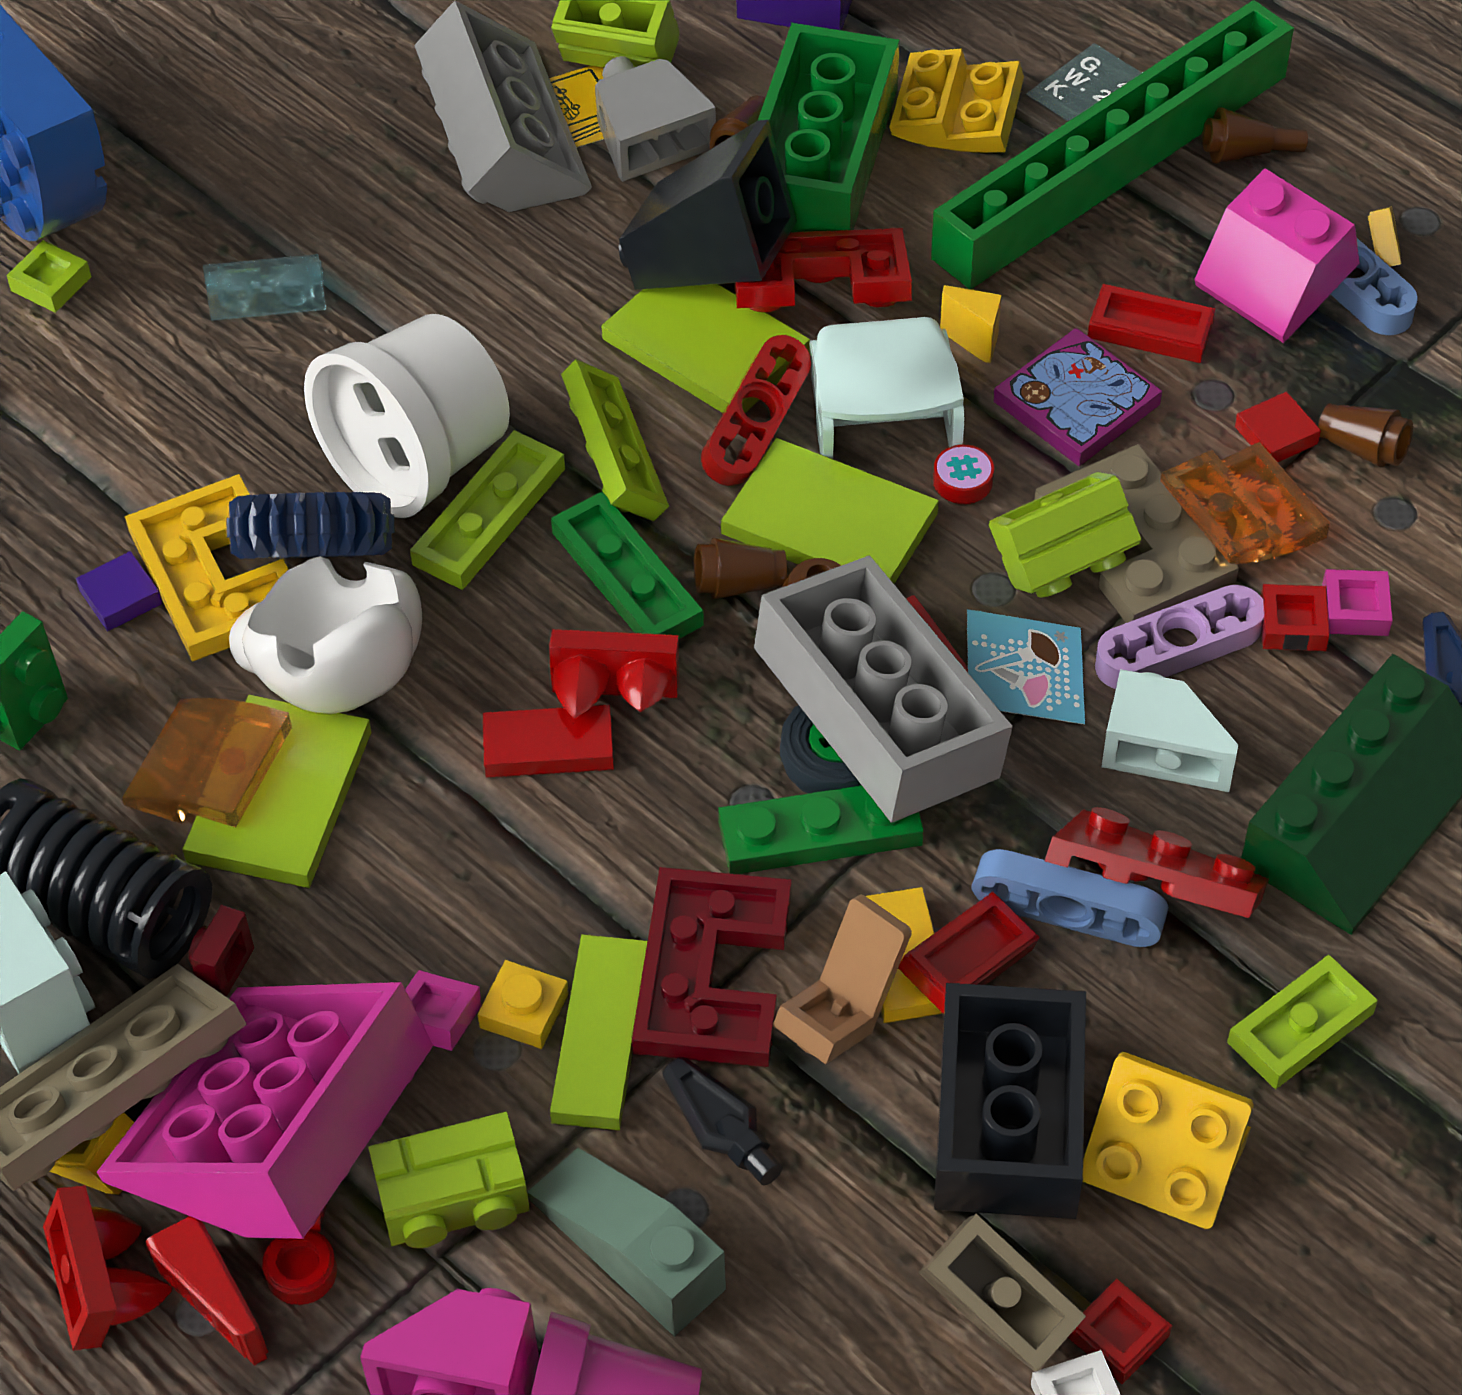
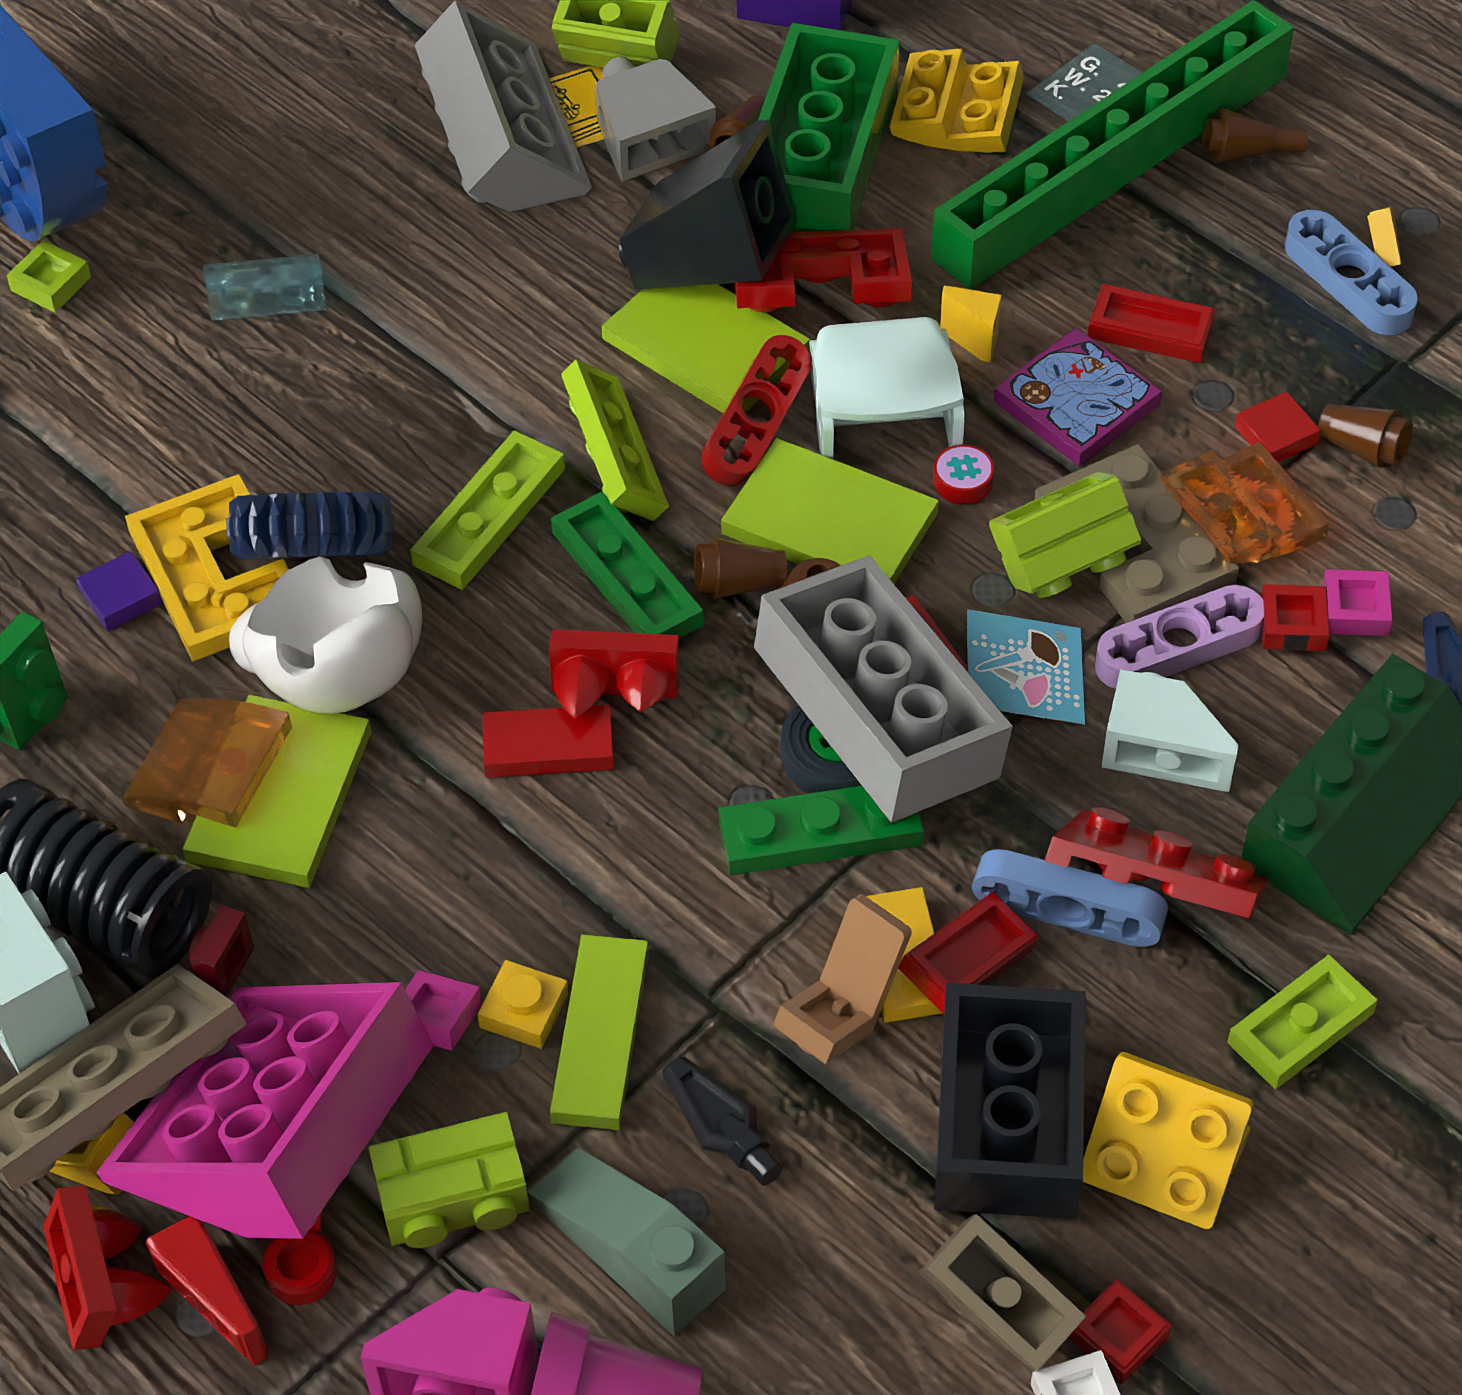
(406, 409): white piece -> none
(676, 1004): dark red plate -> none
(1277, 255): dark pink slope -> none

